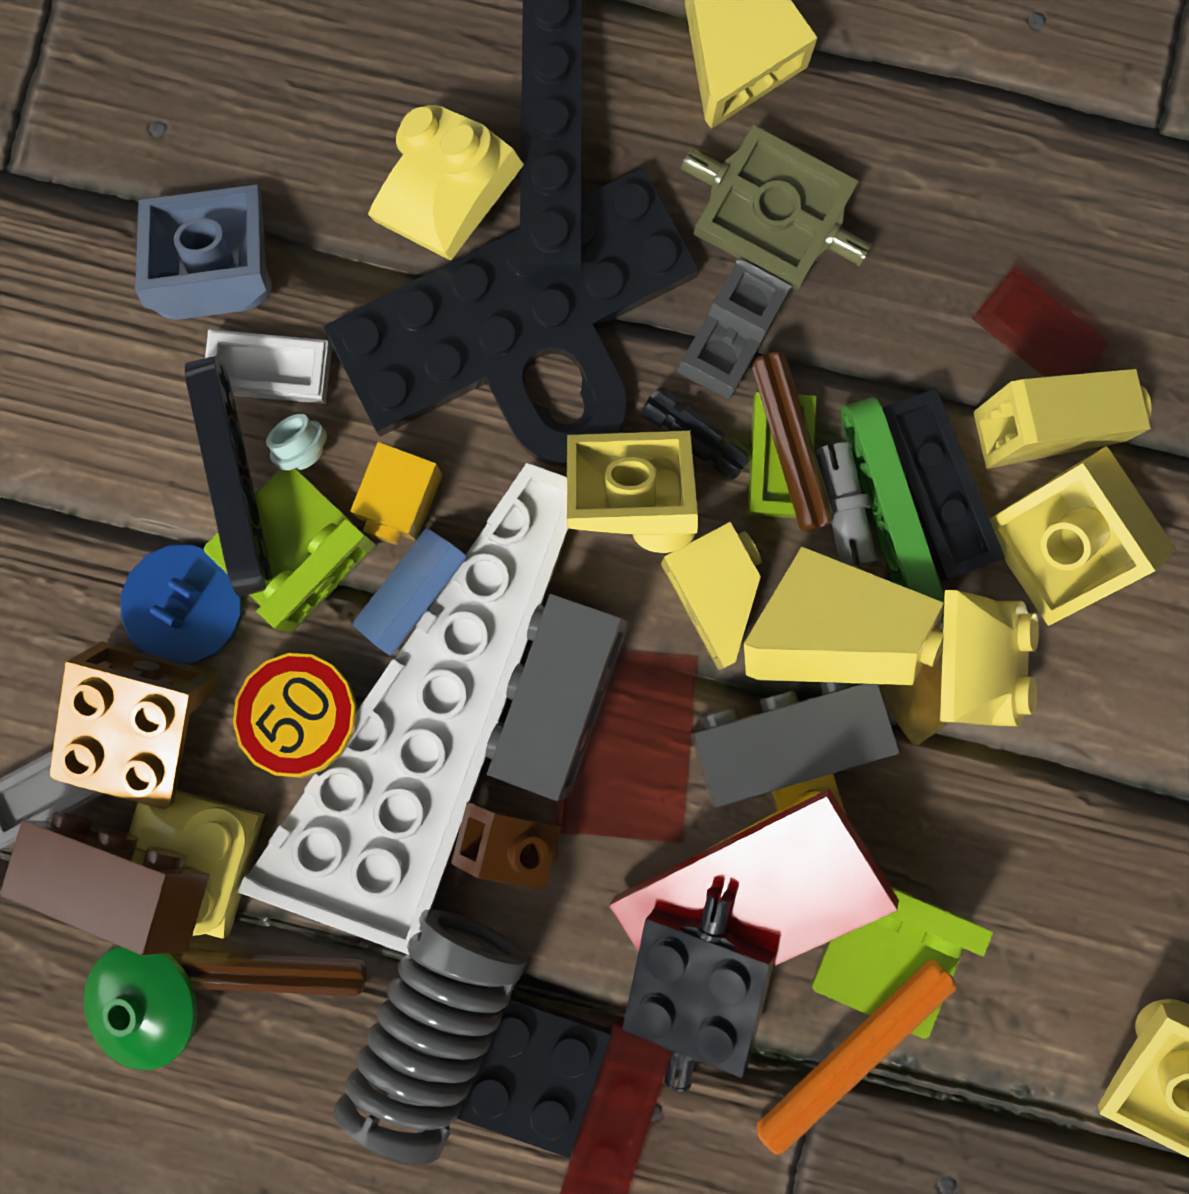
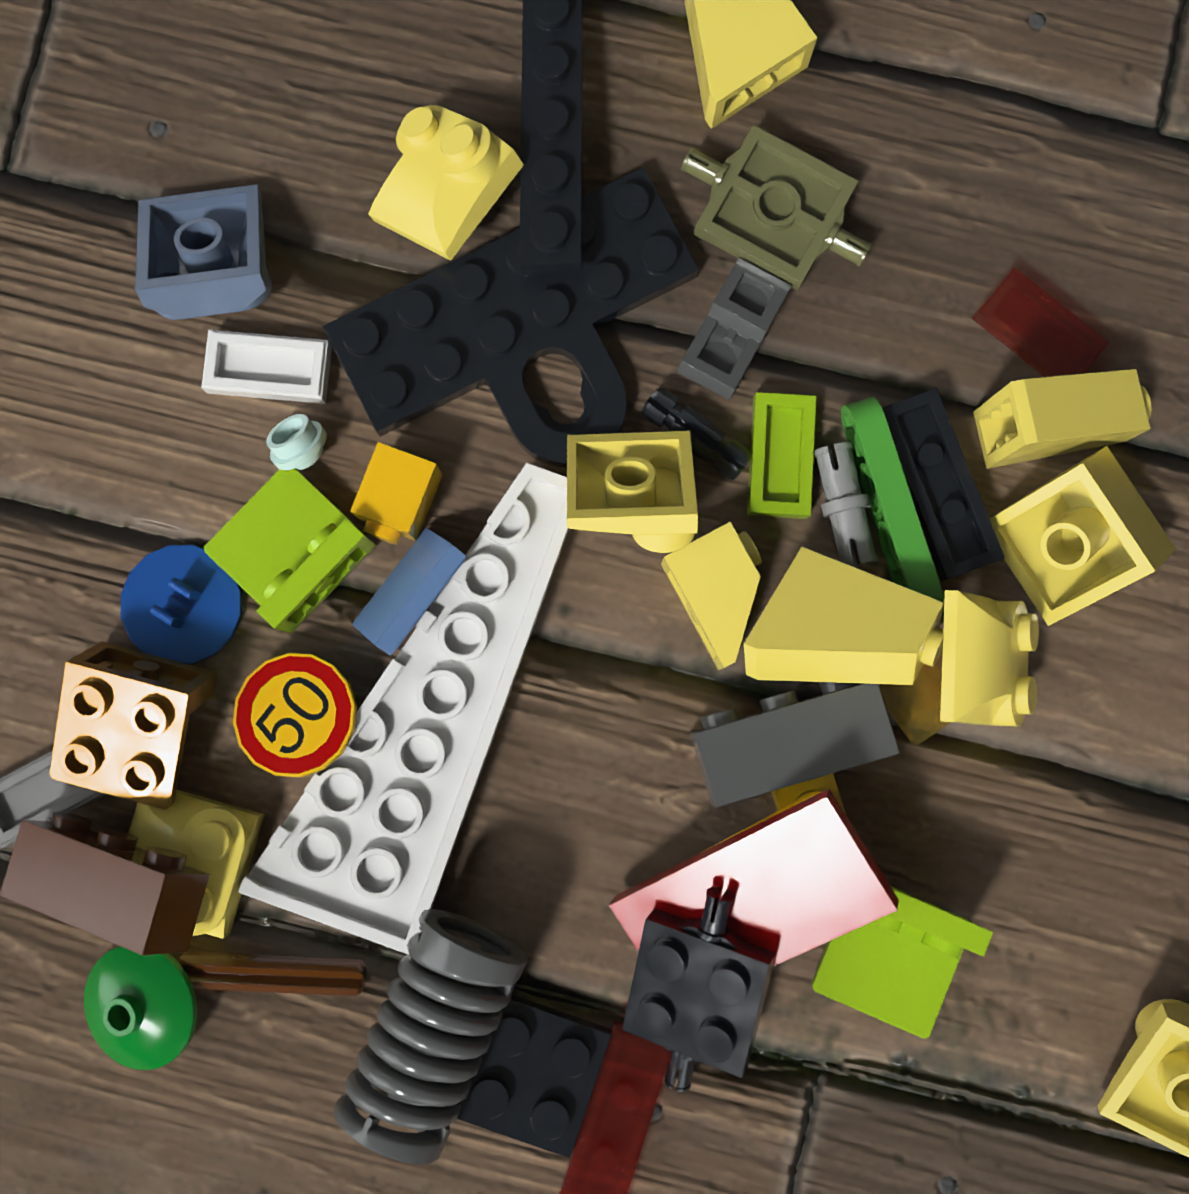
(228, 476): black beam -> none
(506, 846): reddish brown brick -> none
(555, 697): dark grey brick -> none
(636, 754): clear red piece -> none
(792, 441): reddish brown axle -> none
(856, 1056): orange axle -> none

